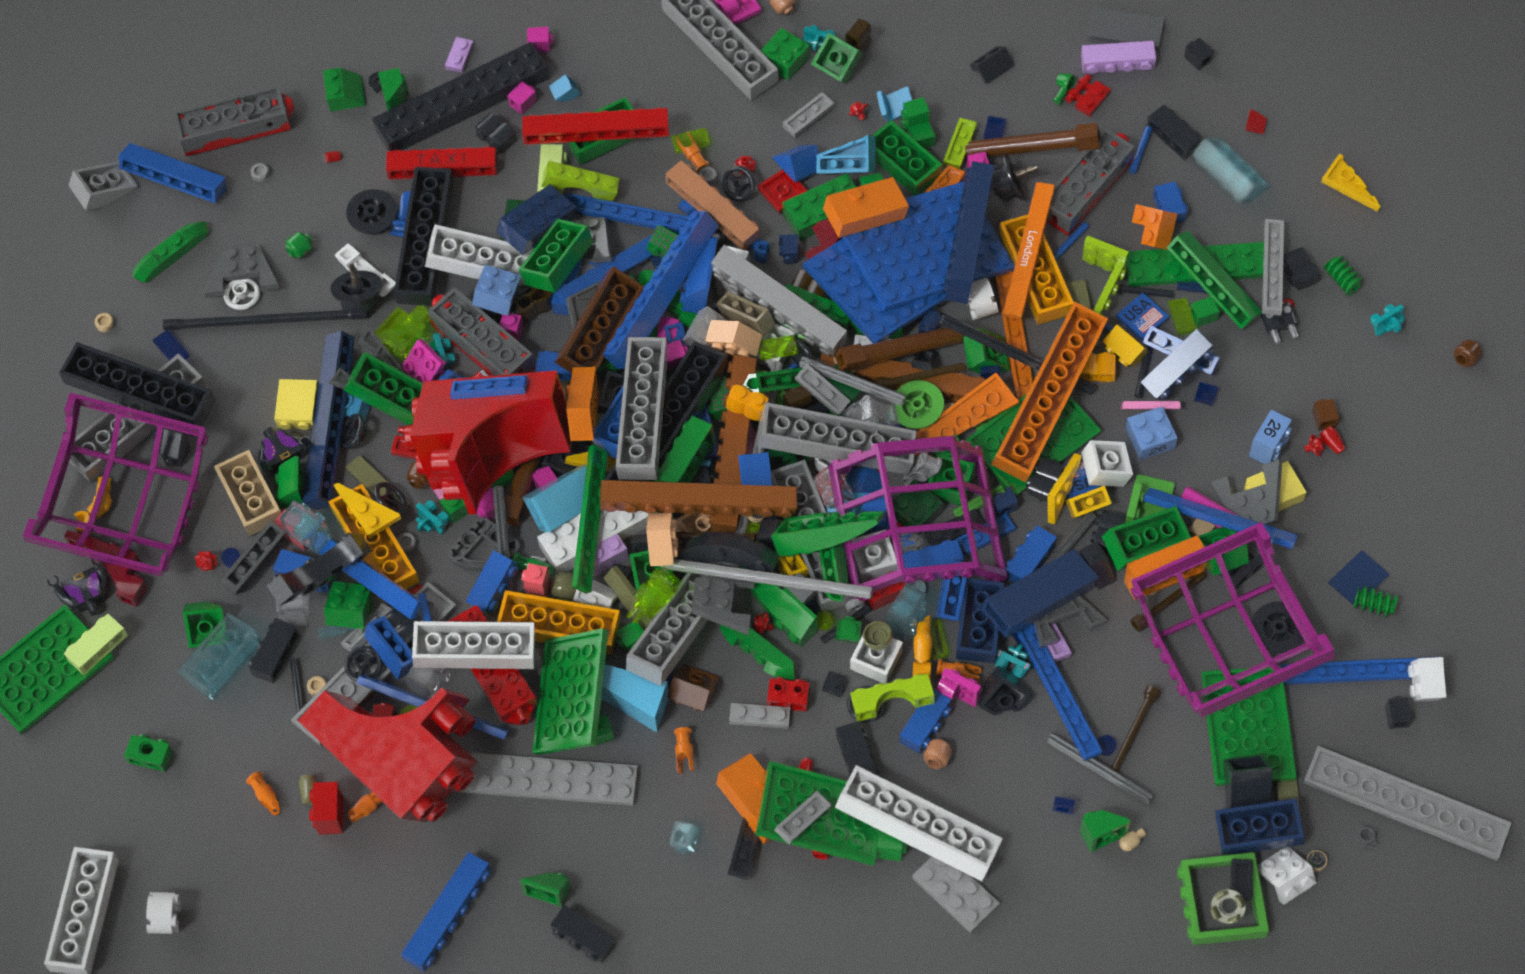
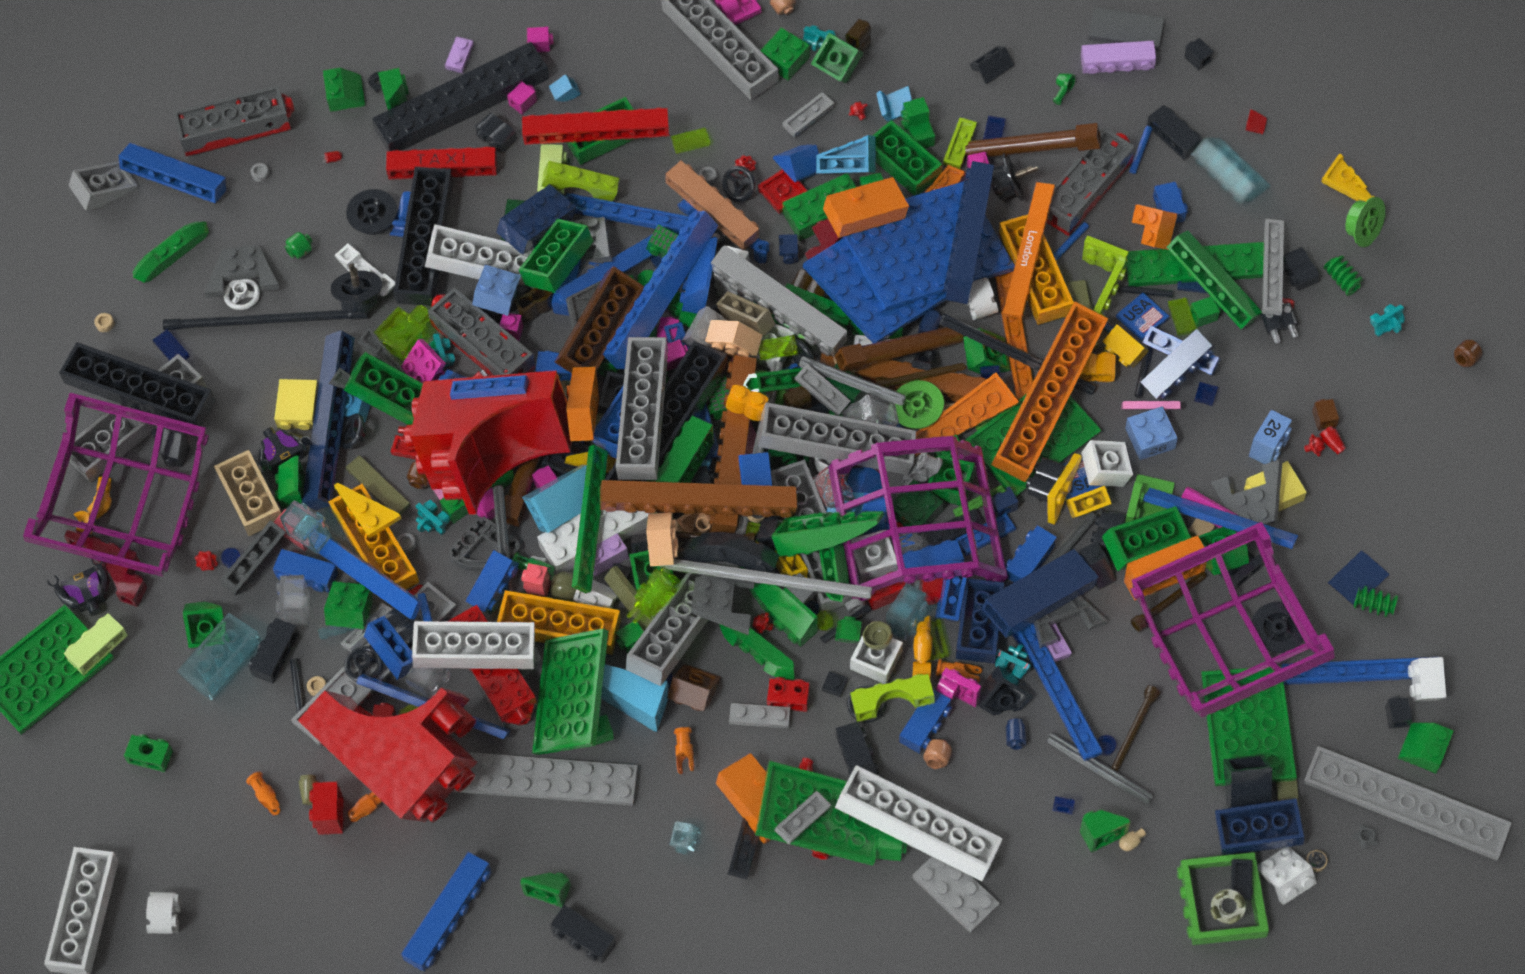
(320, 570): black brick -> none
(388, 499): black piece -> none
(694, 154): orange piece -> none
(932, 589): none -> red brick
(1015, 734): none -> dark blue brick
(1091, 99): red plate -> none
(1365, 220): none -> bright green piece
(1425, 745): none -> green slope

